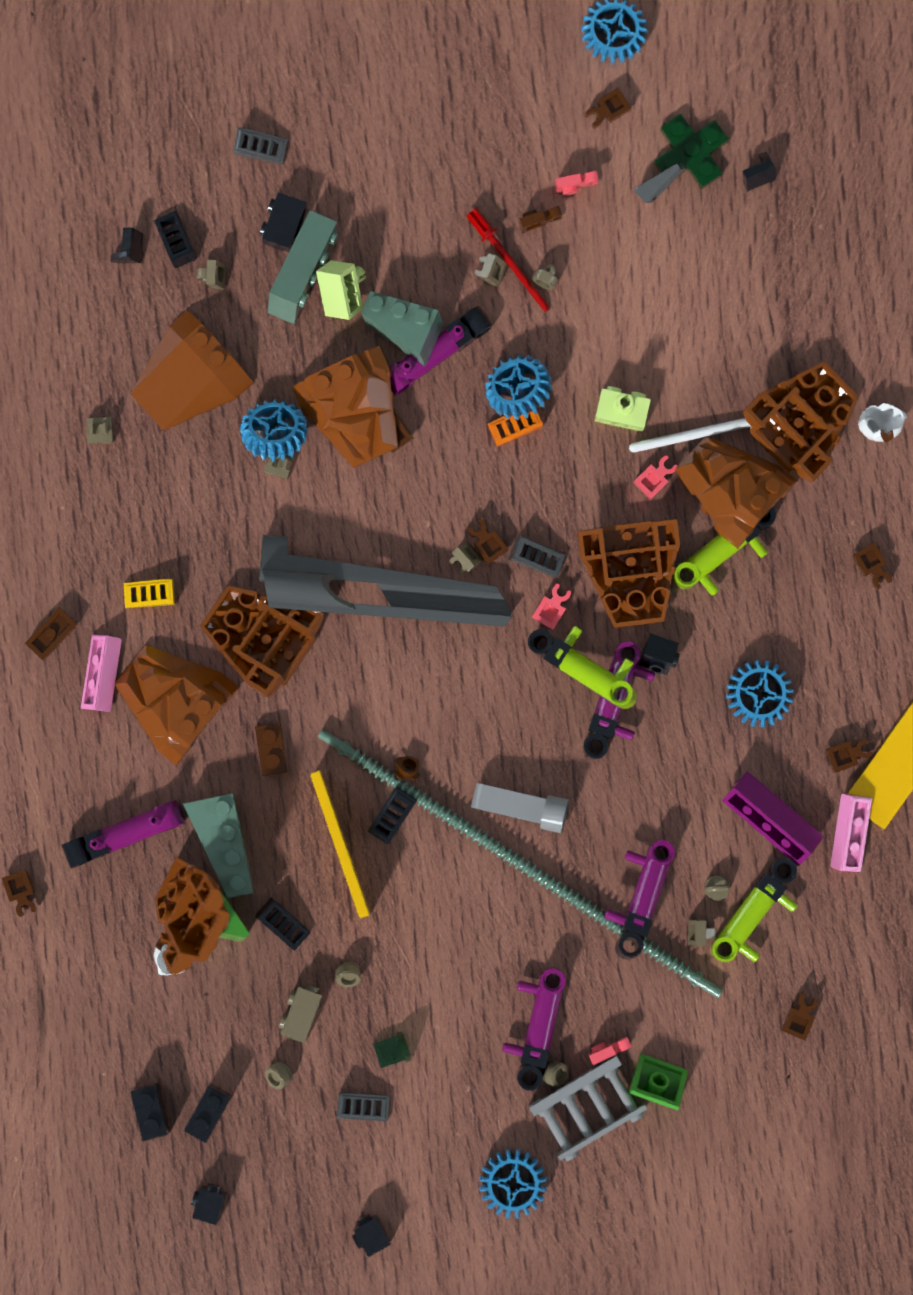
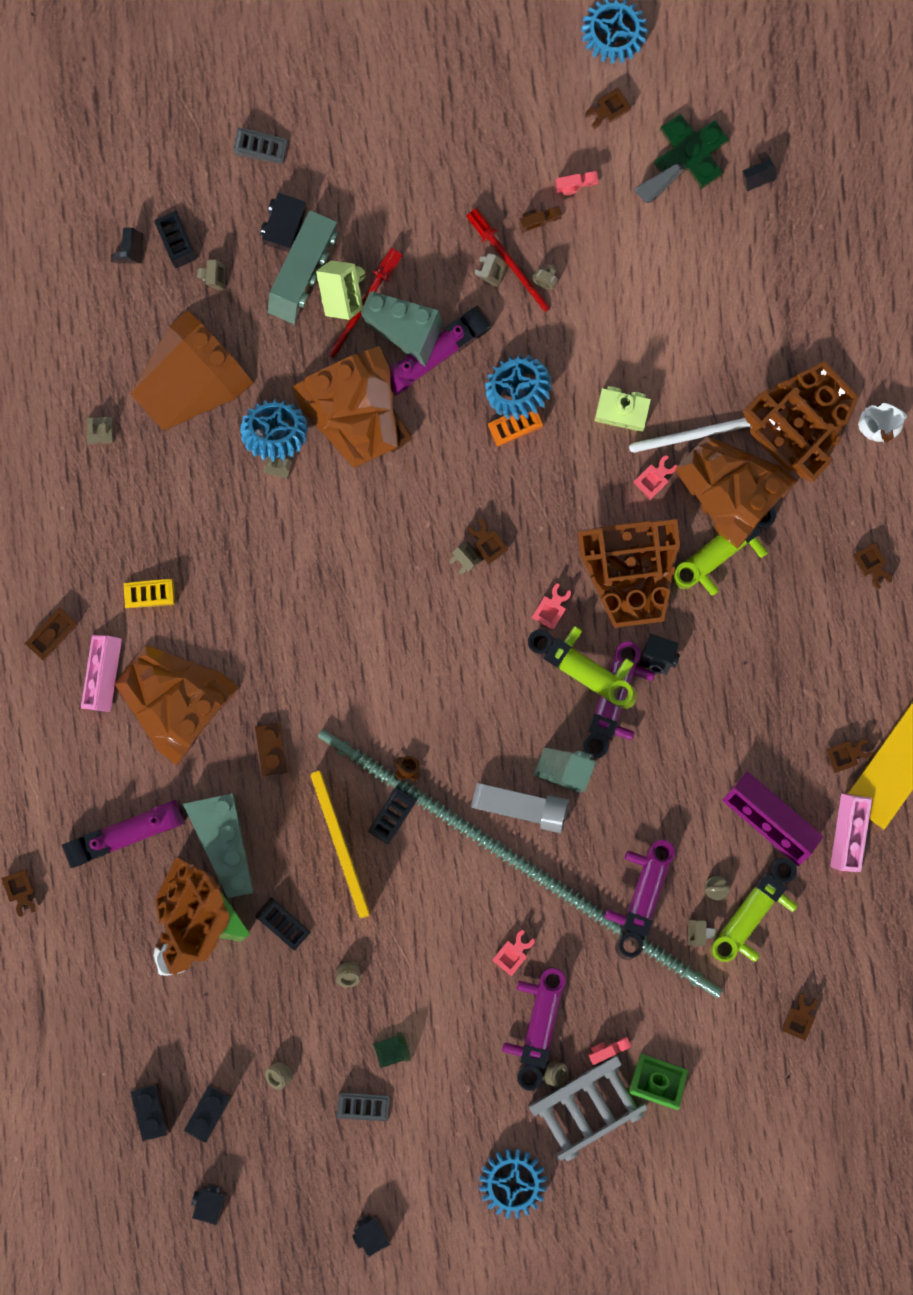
(260, 640): dark orange wedge -> none
(302, 1012): dark tan brick -> none
(304, 585): dark grey panel -> none
(383, 273): none -> red piece
(511, 956): none -> coral plate
(518, 546): dark grey slope -> none
(565, 768): none -> sand green wedge
(762, 681): dark azure gear -> none

